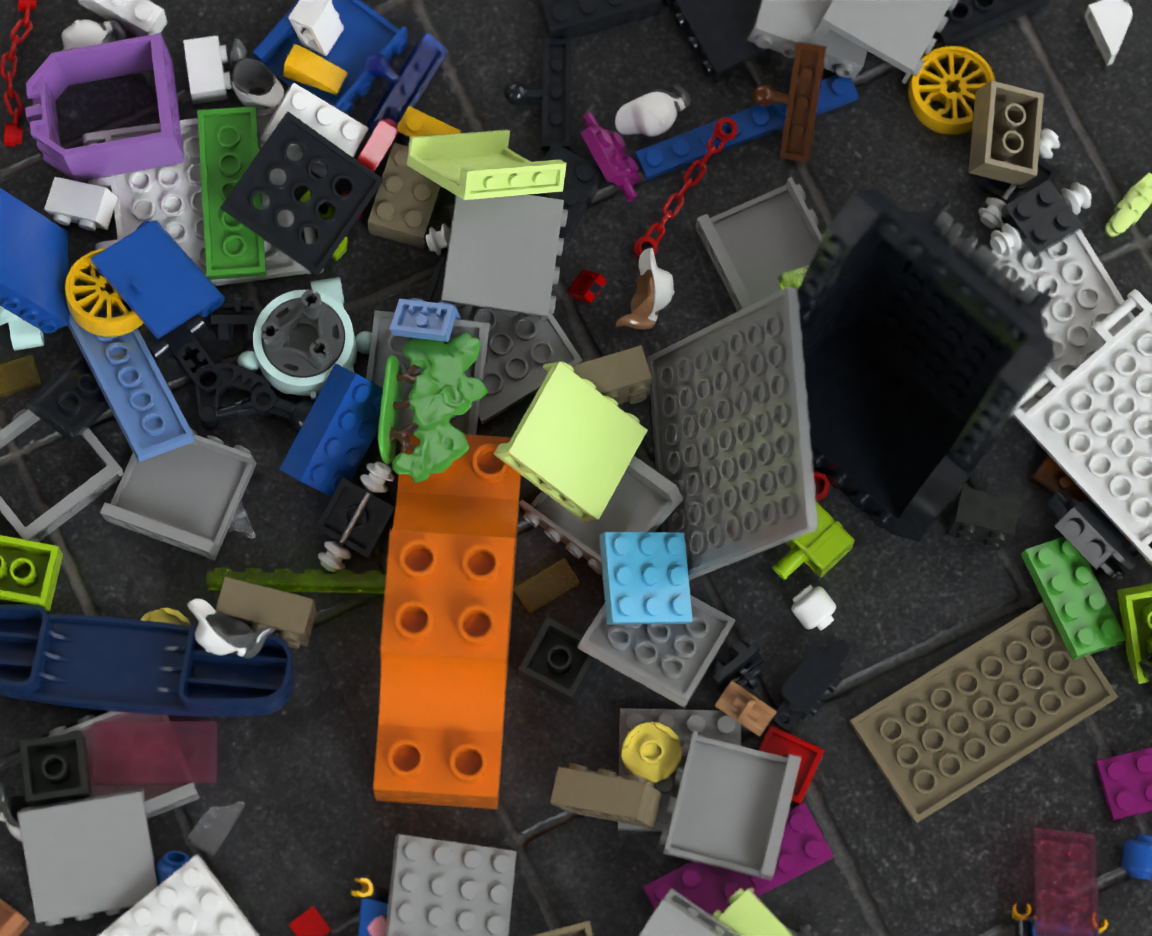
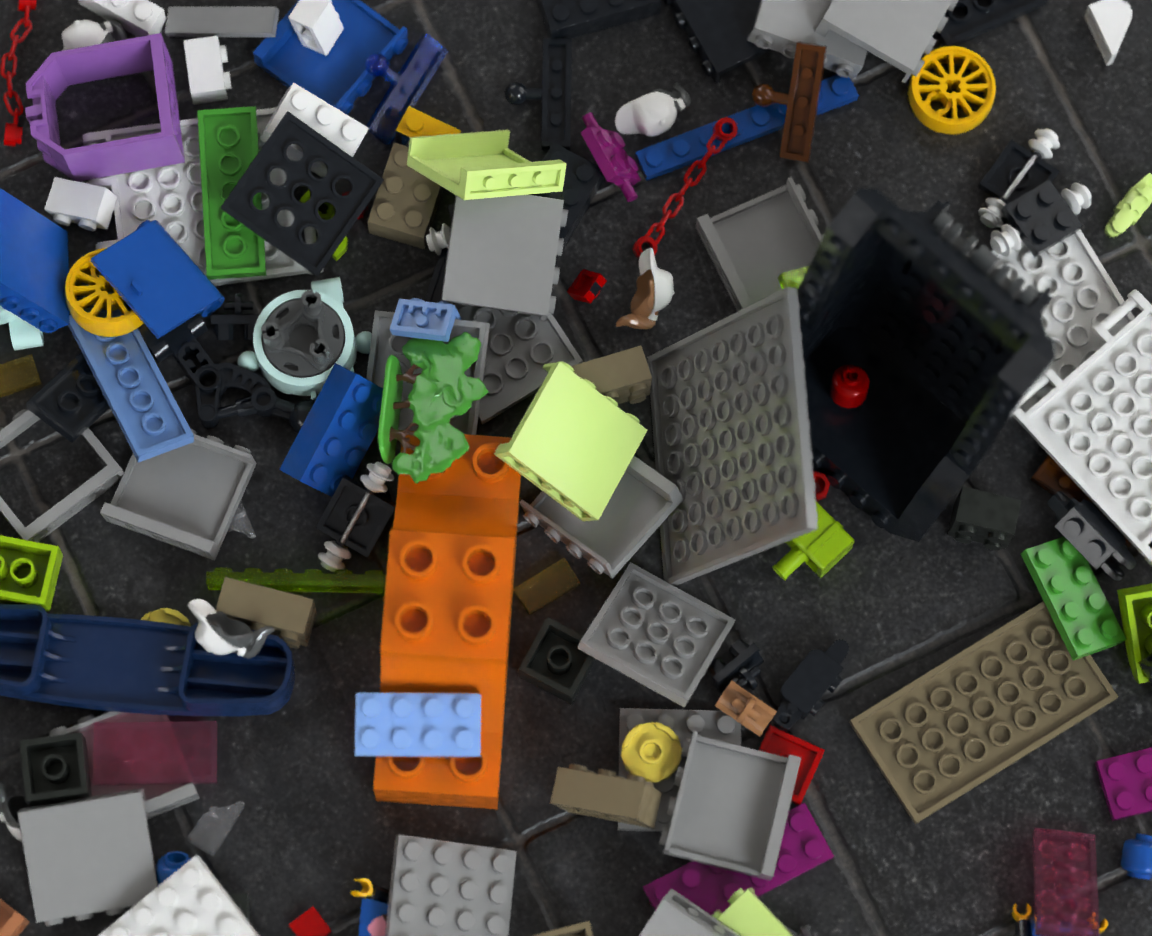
(222, 21): none -> light grey tile
(253, 80): dark grey hair -> none
(313, 70): yellow slope -> none
(378, 144): slope -> none
(418, 725): none -> light blue plate
(645, 578): medium azure plate -> none
(813, 607): white head -> none
(849, 386): none -> red head
(1006, 133): dark tan brick -> none

